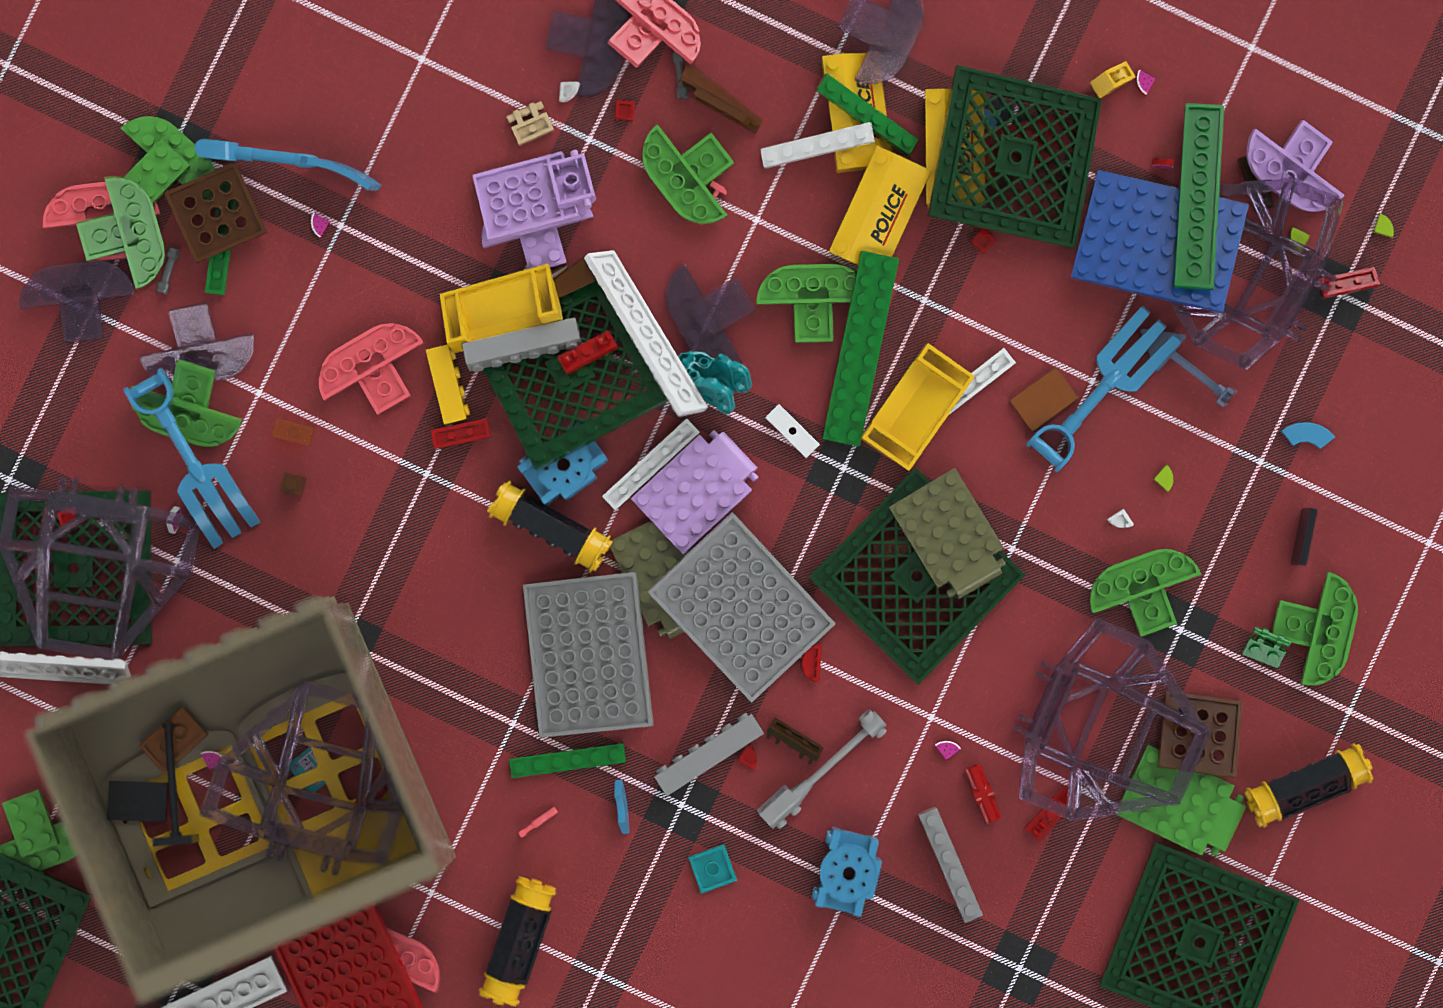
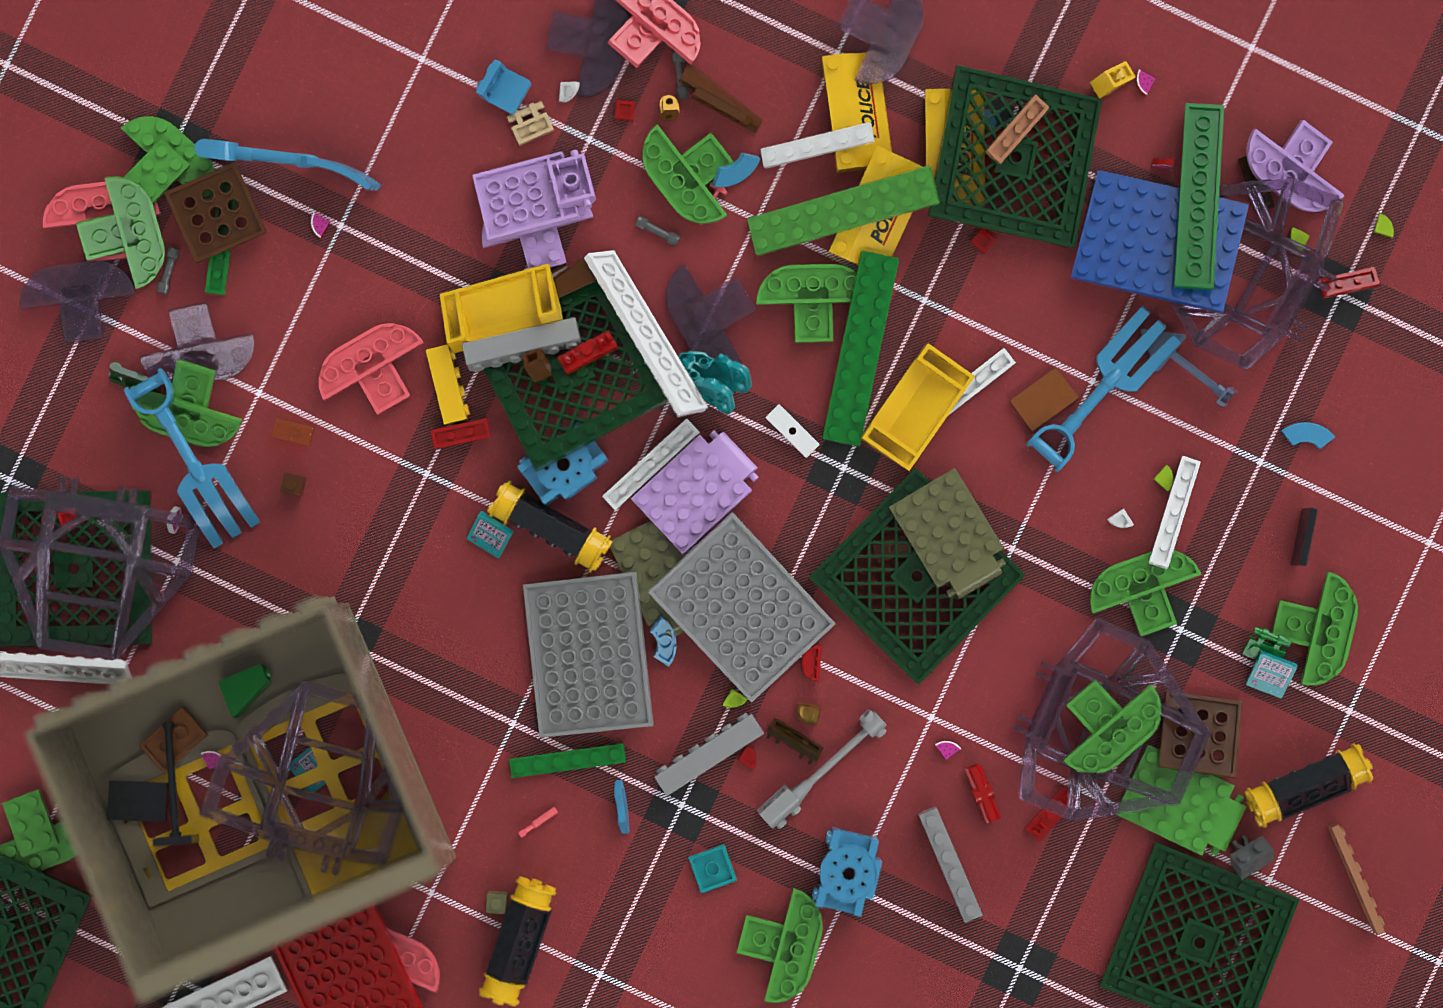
(127, 377): none -> dark green plate
(244, 688): none -> green slope
(490, 534): none -> teal tile
(497, 902): none -> olive brick
(503, 87): none -> dark azure bracket
(537, 365): none -> reddish brown brick
(642, 223): none -> dark grey bar
(666, 644): none -> dark azure tile
(668, 108): none -> pearl gold piece
(734, 699): none -> lime tile
(736, 171): none -> dark azure tile
(787, 945): none -> bright green plate
(808, 713): none -> pearl gold piece
(843, 210): none -> bright green plate
(865, 113): green plate -> none
(1017, 129): none -> nougat plate
(1113, 729): none -> bright green plate
(1174, 512): none -> white plate
(1251, 856): none -> dark grey brick
(1271, 674): none -> teal tile
(1354, 870): none -> nougat plate

